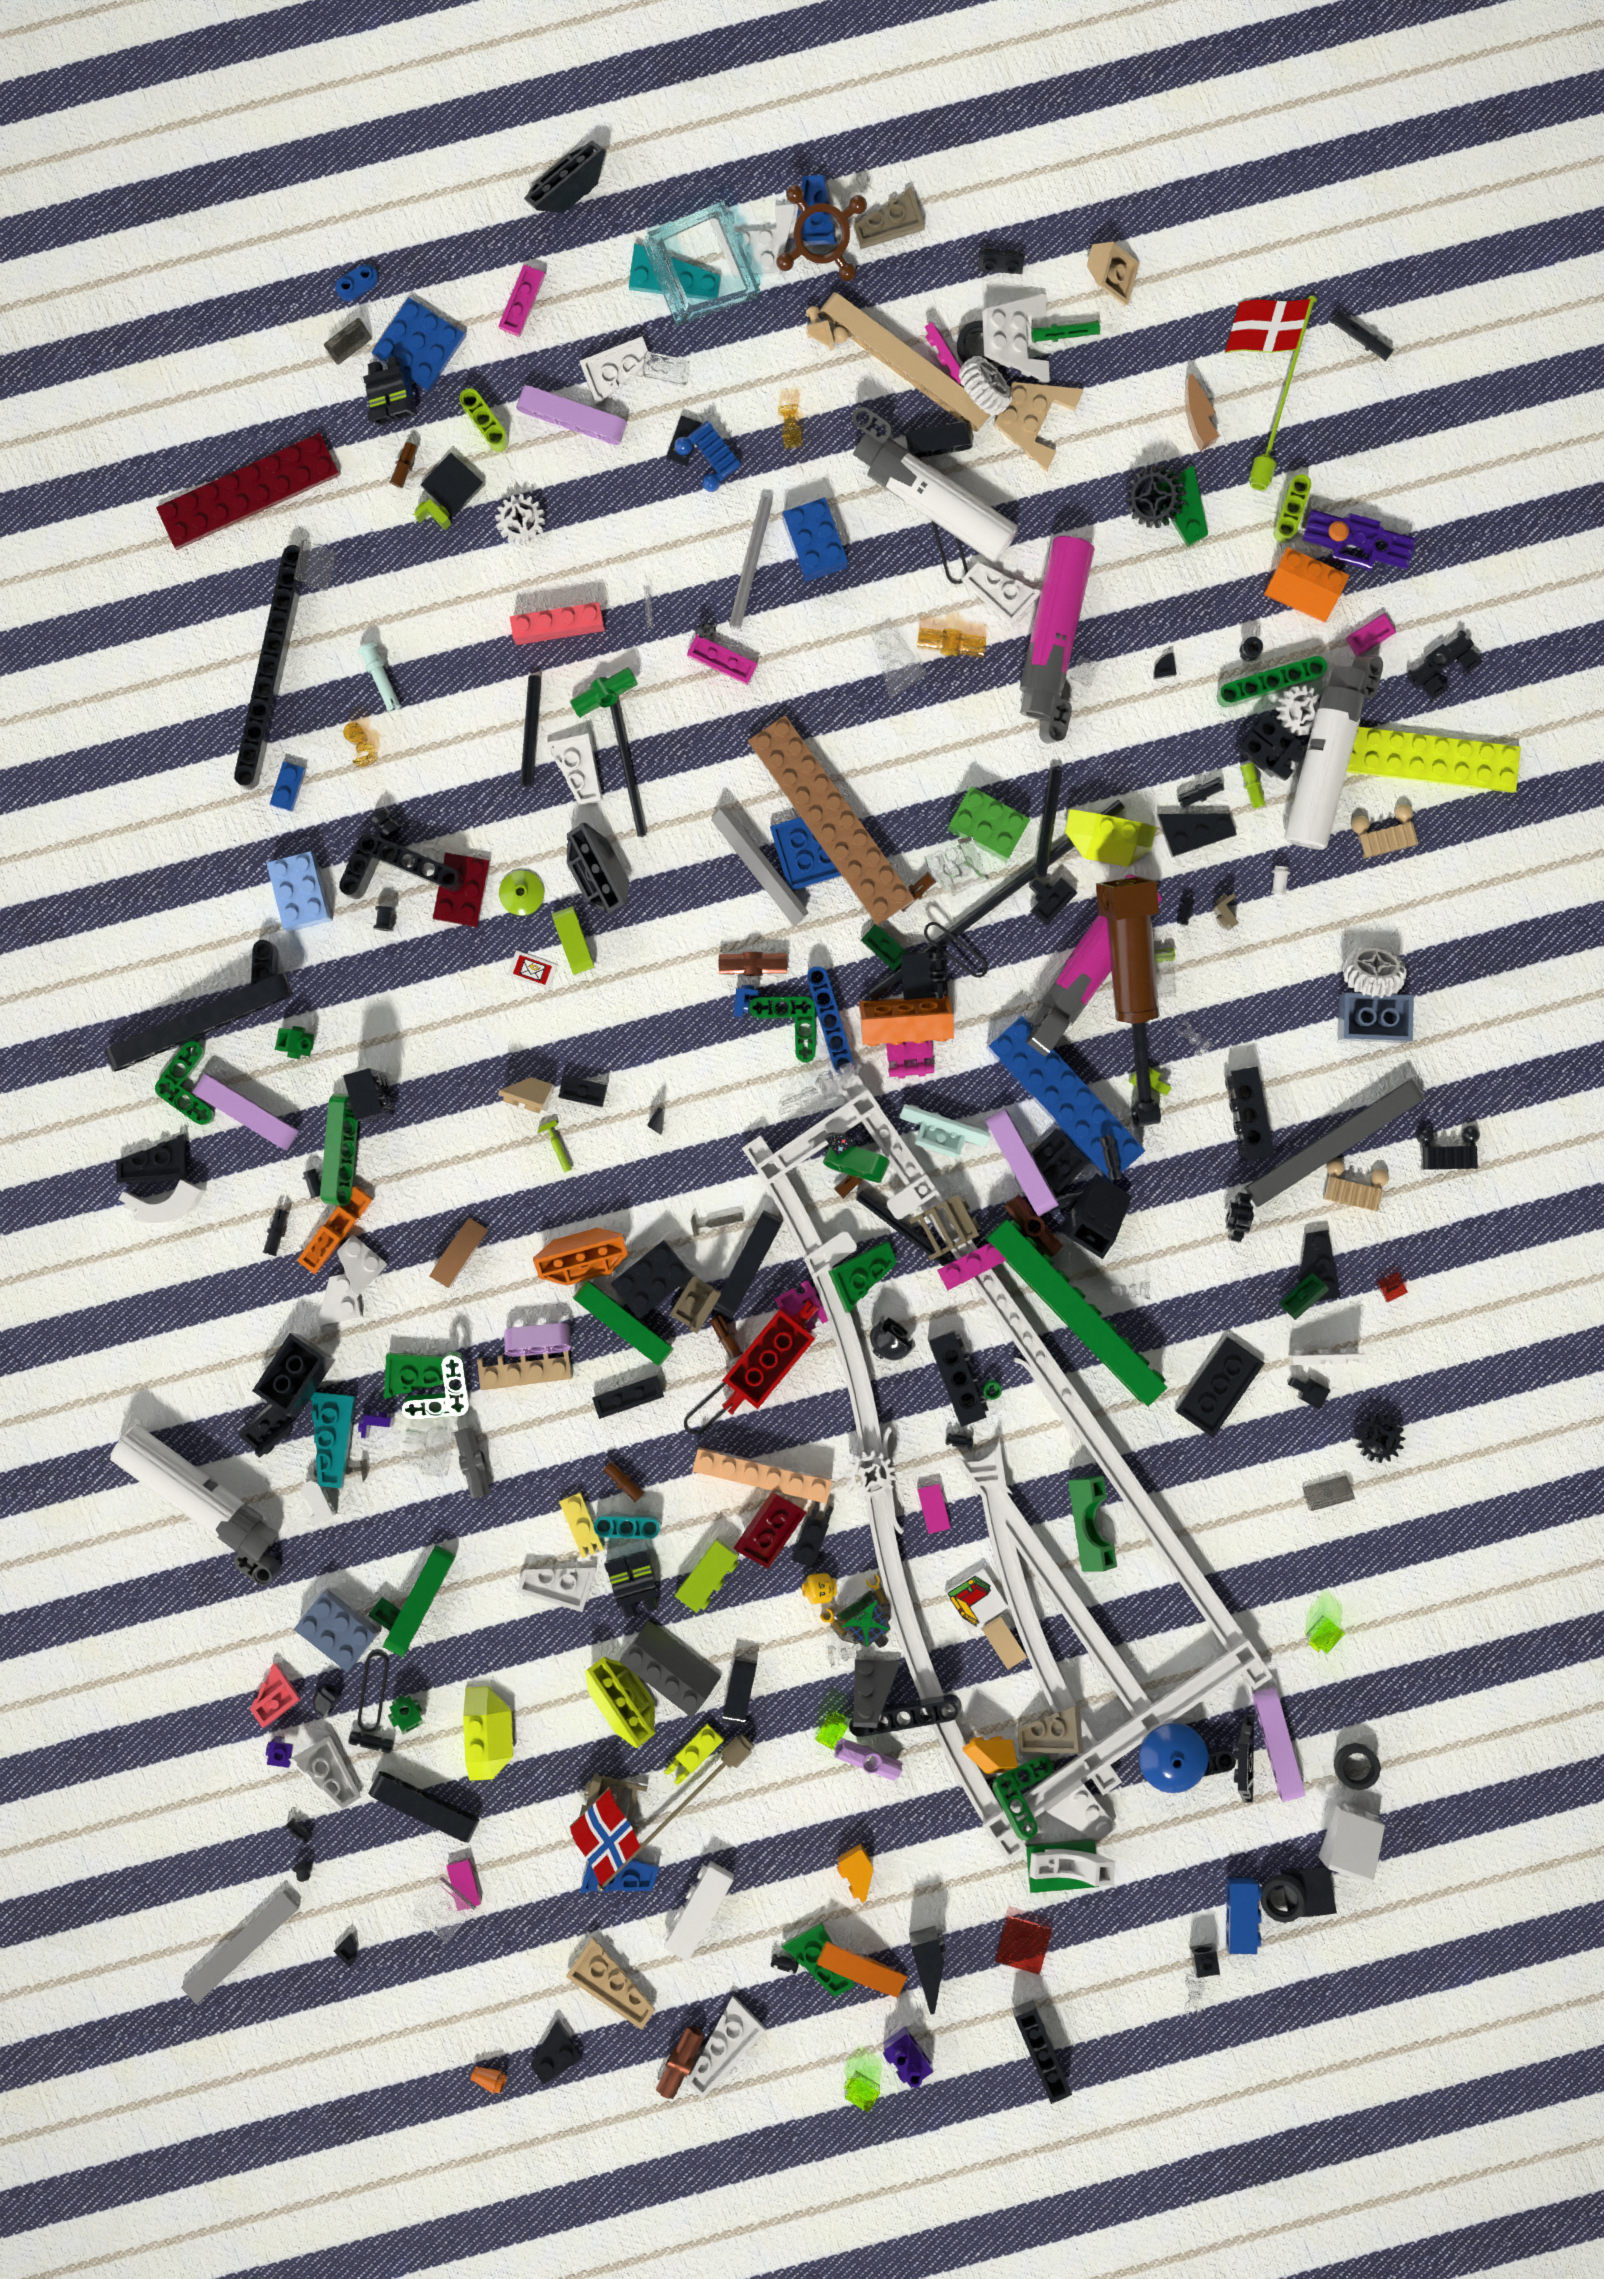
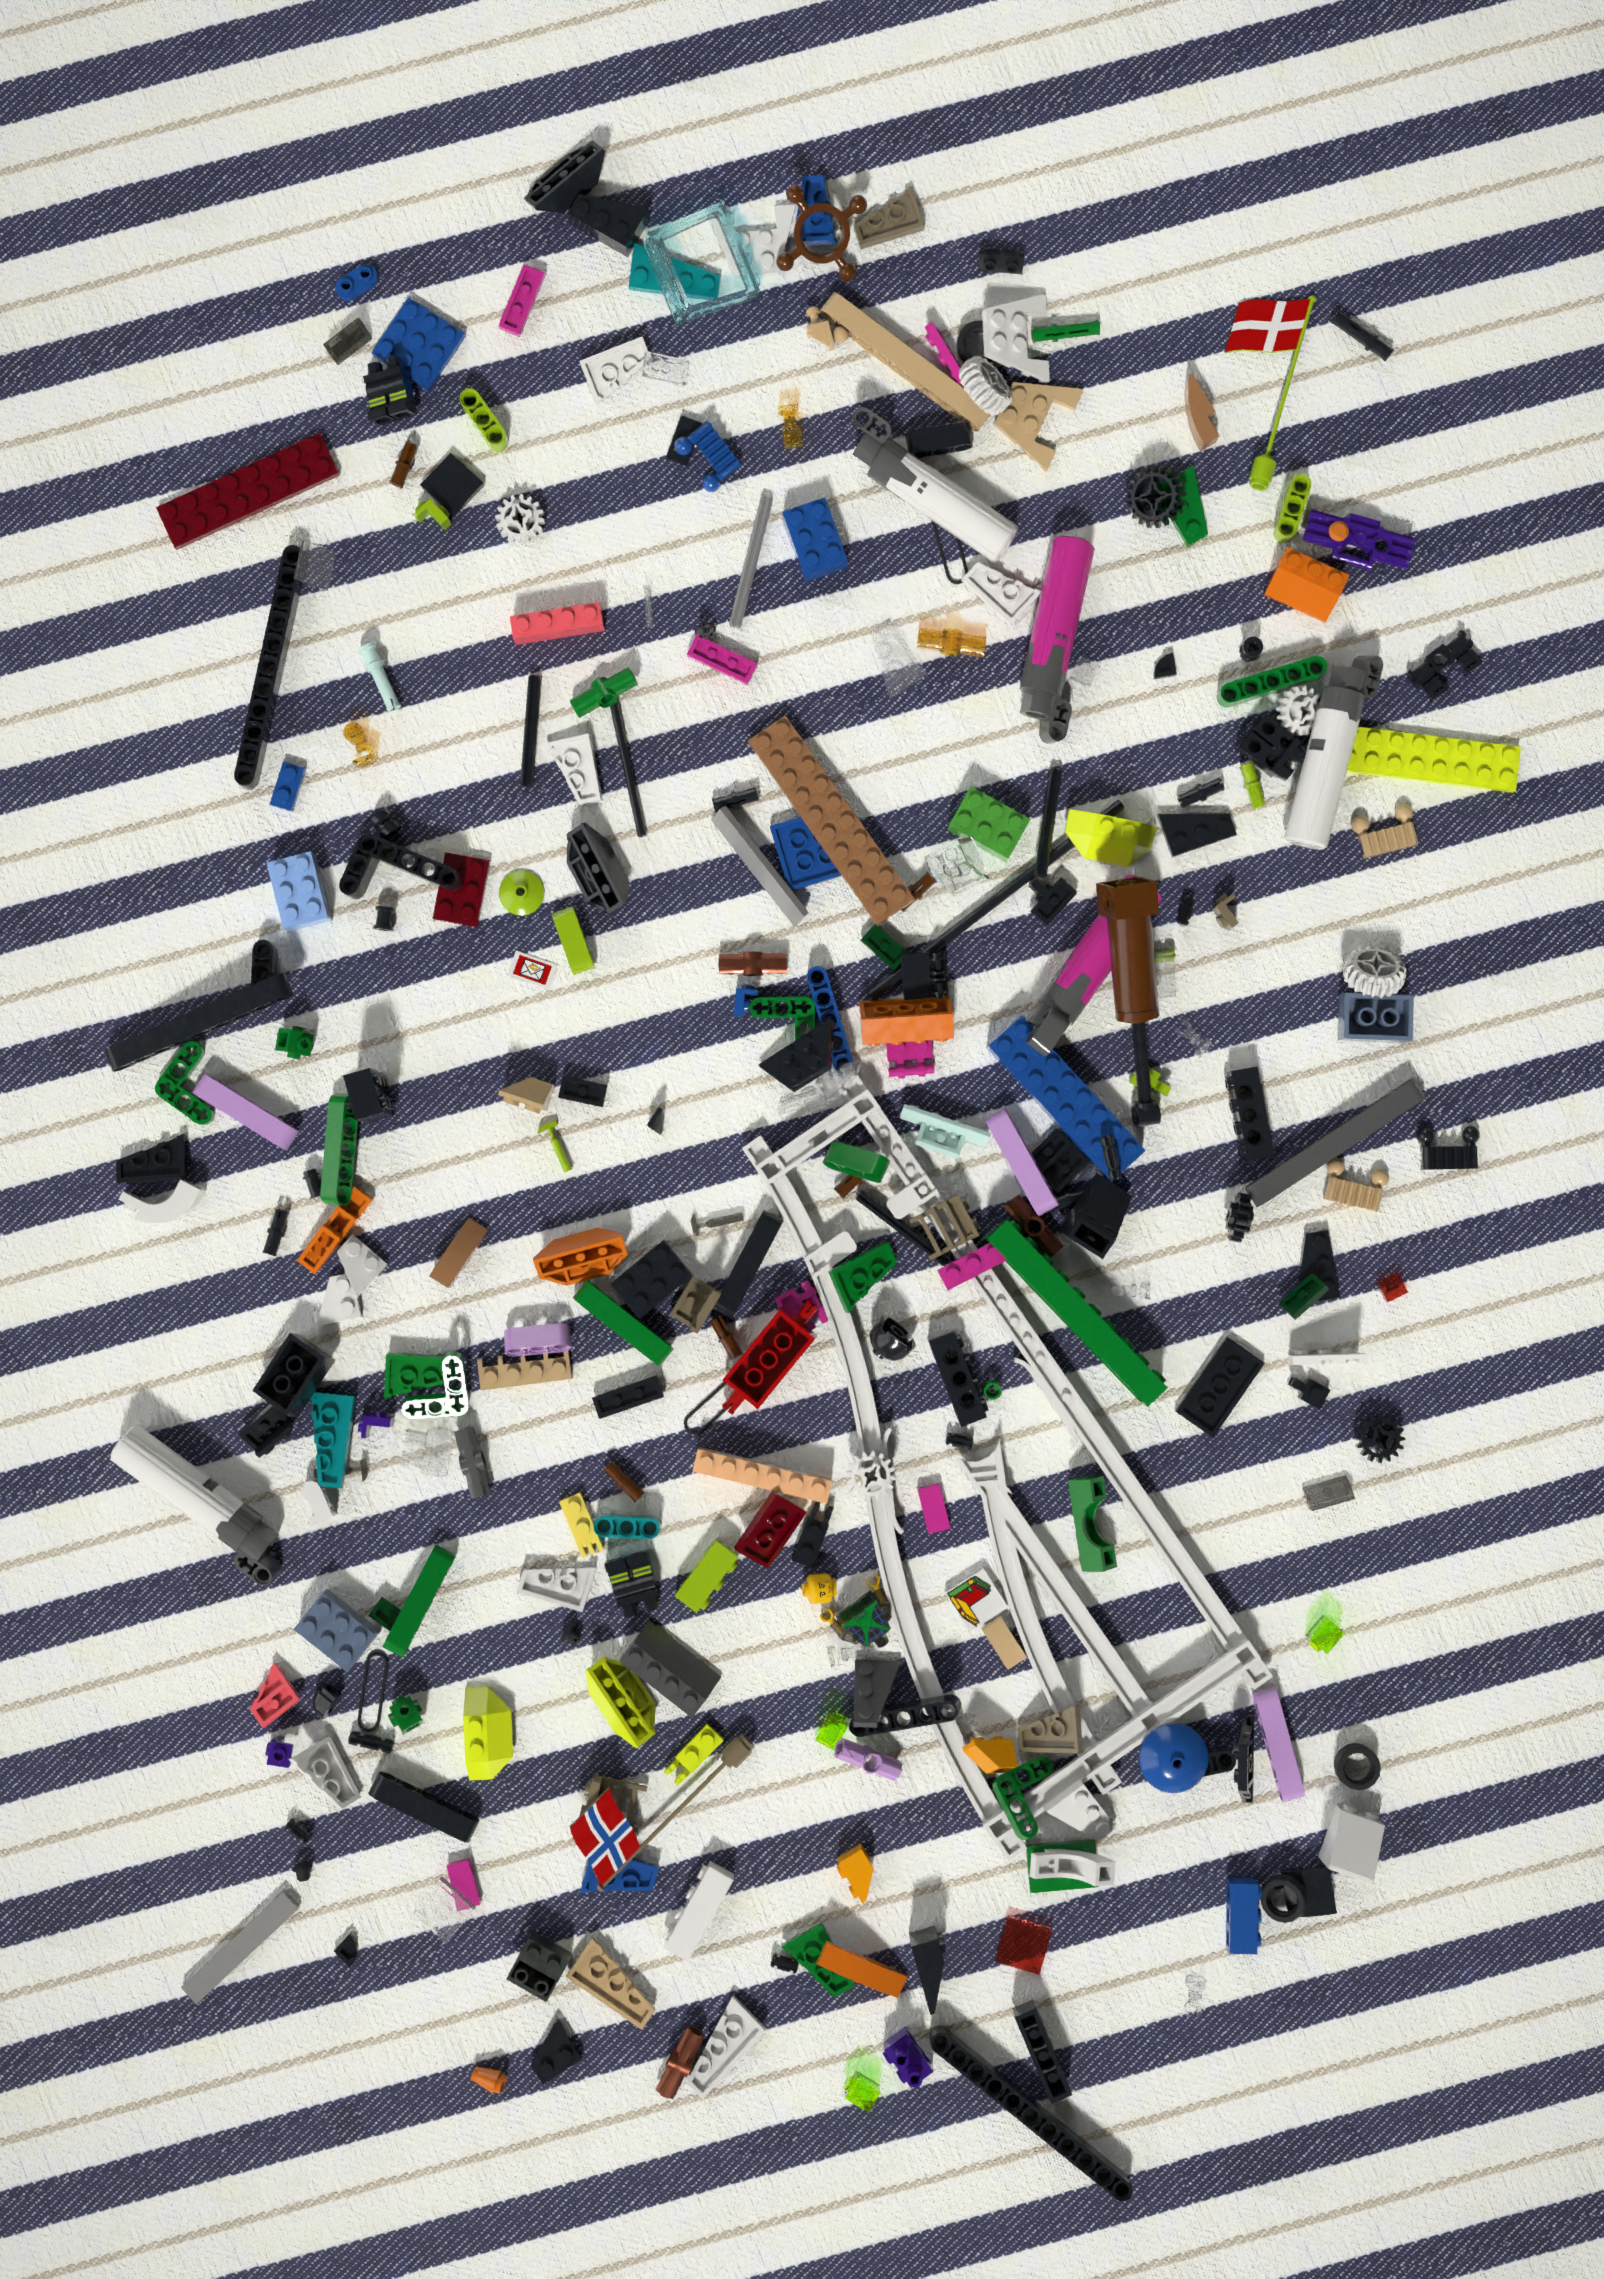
(539, 1966): none -> pearl dark grey slope
(570, 1635): none -> black piece
(571, 415): lavender beam -> none
(609, 221): none -> black wedge
(735, 799): none -> black pin
(739, 1691): black beam -> none
(803, 1059): none -> black wing
(839, 1142): black tile -> none
(961, 943): black piece -> none
(1036, 2122): none -> black beam
(1113, 270): tan slope -> none
(1204, 1960): black brick -> none
(1280, 880): white pin -> none
(1370, 635): dark pink tile -> none

